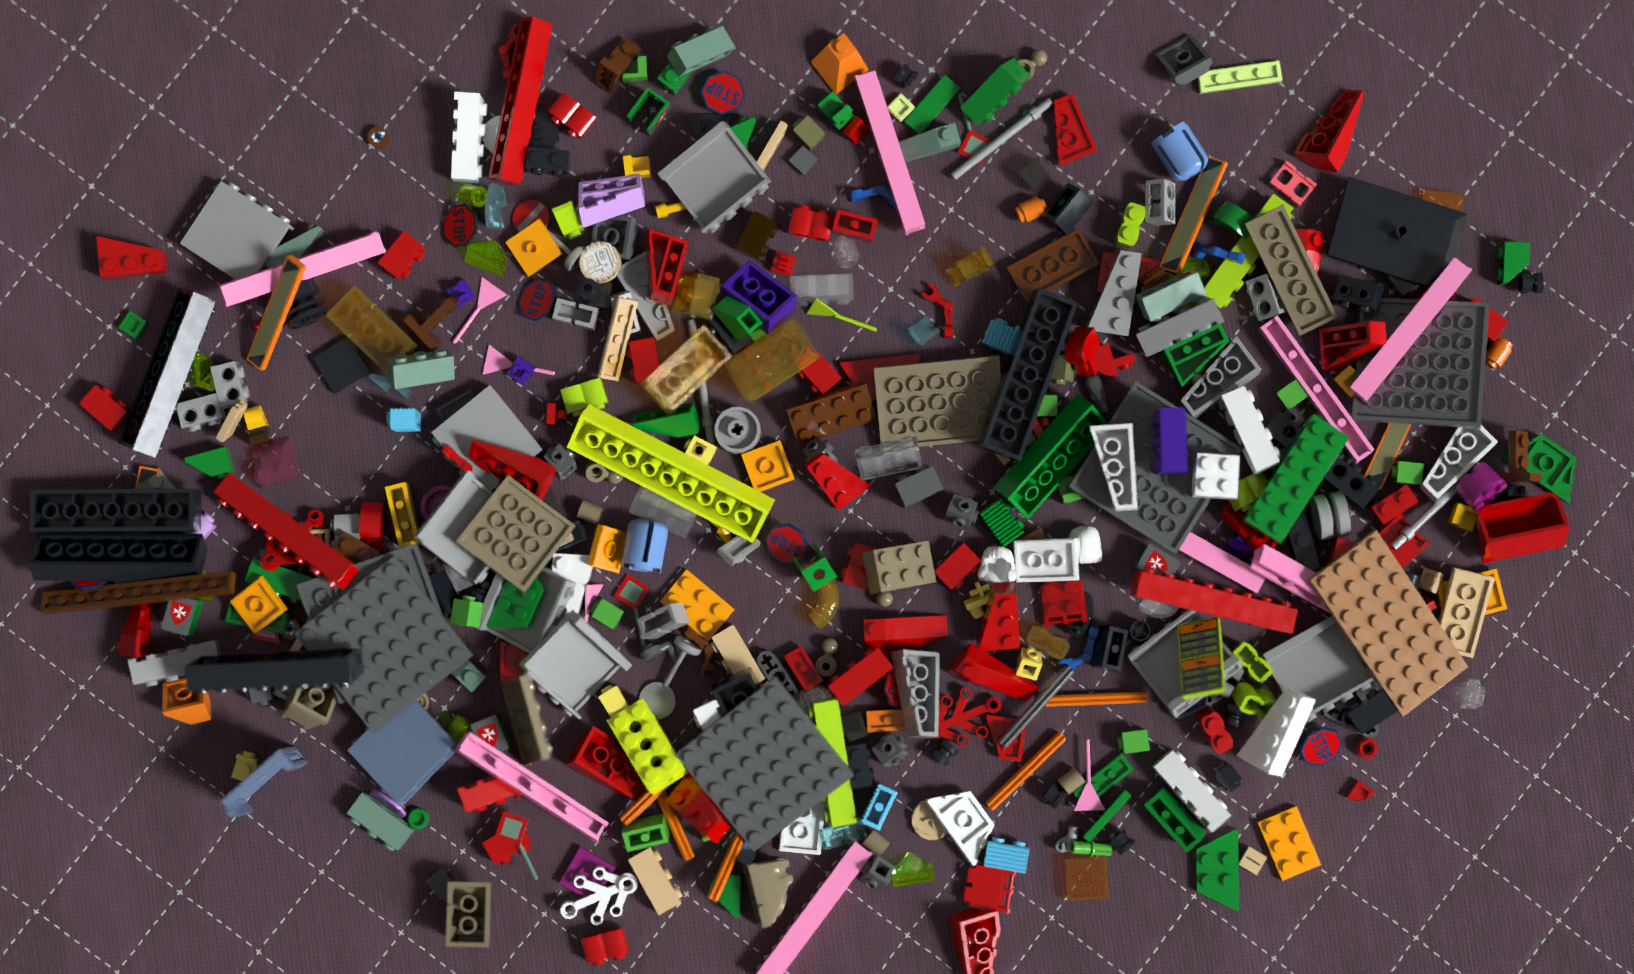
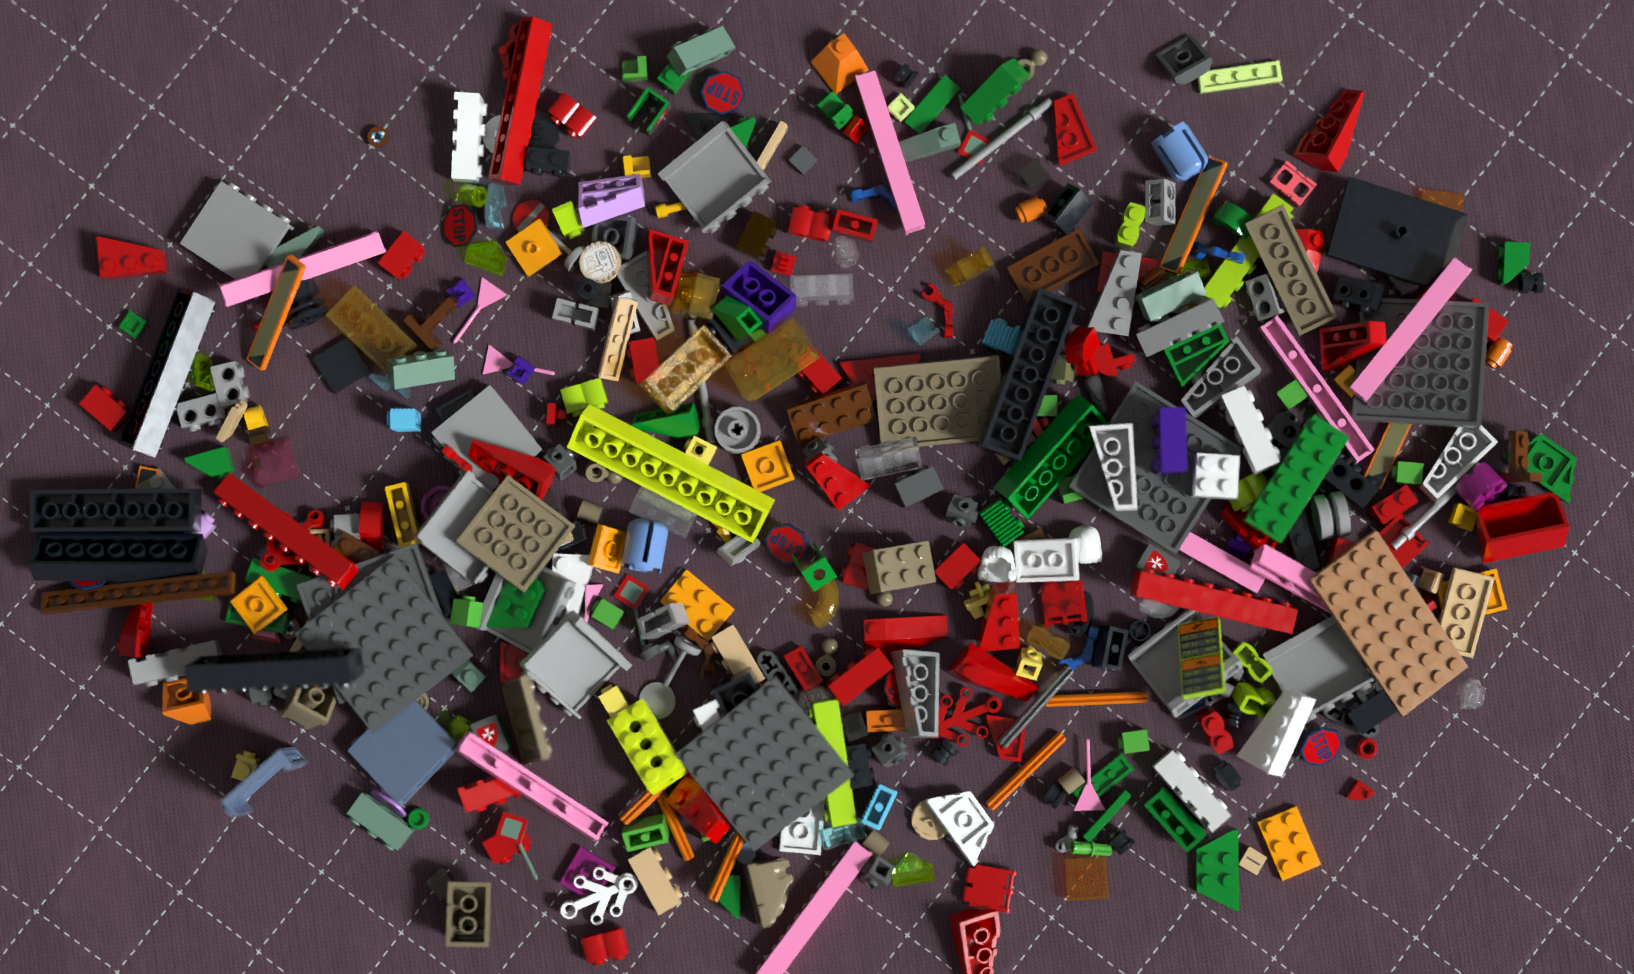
(182, 616): piece -> none
(481, 590): black wheel -> none
(537, 300): piece -> none
(604, 763): red wedge -> none
(613, 67): reddish brown bracket -> none
(808, 132): olive brick -> none
(822, 309): lime piece -> none
(1006, 856): medium azure brick -> none

